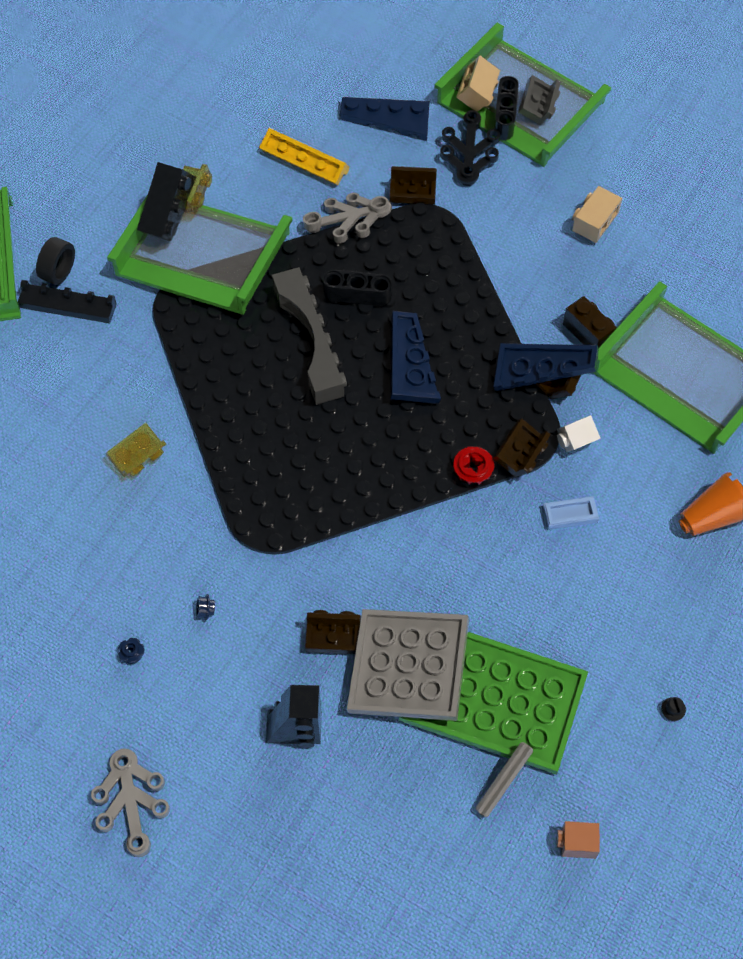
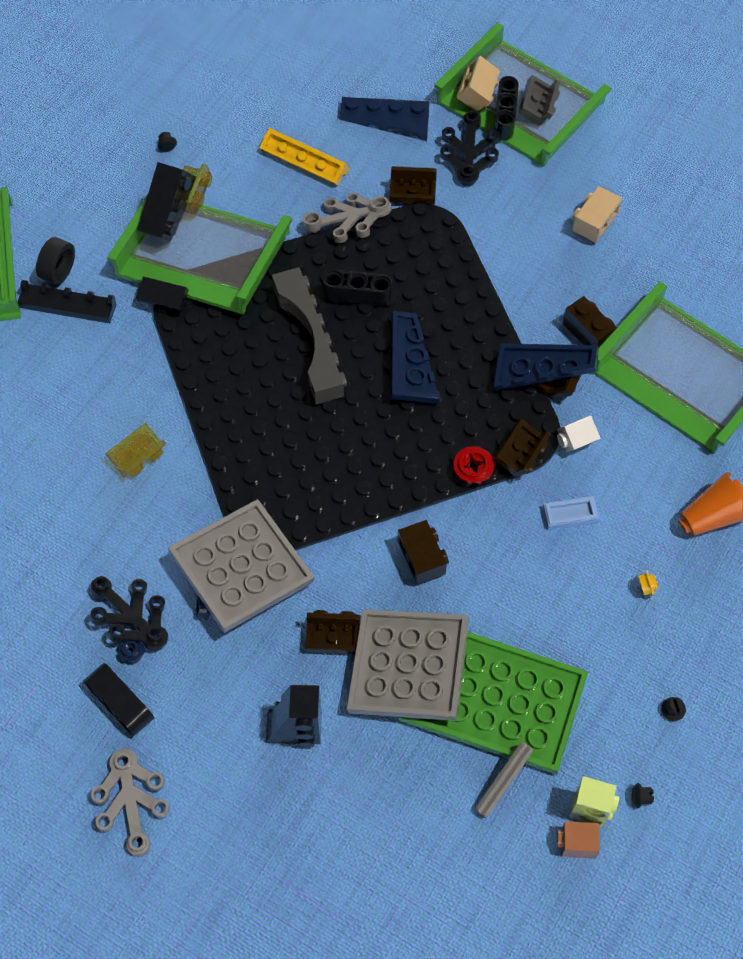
(118, 699): none -> black beam
(129, 615): none -> black plant
(162, 294): none -> black tile
(166, 142): none -> black piece
(241, 565): none -> light grey plate
(422, 551): none -> dark brown brick
(594, 801): none -> yellowish green brick
(642, 795): none -> black piece
(648, 583): none -> yellow plate

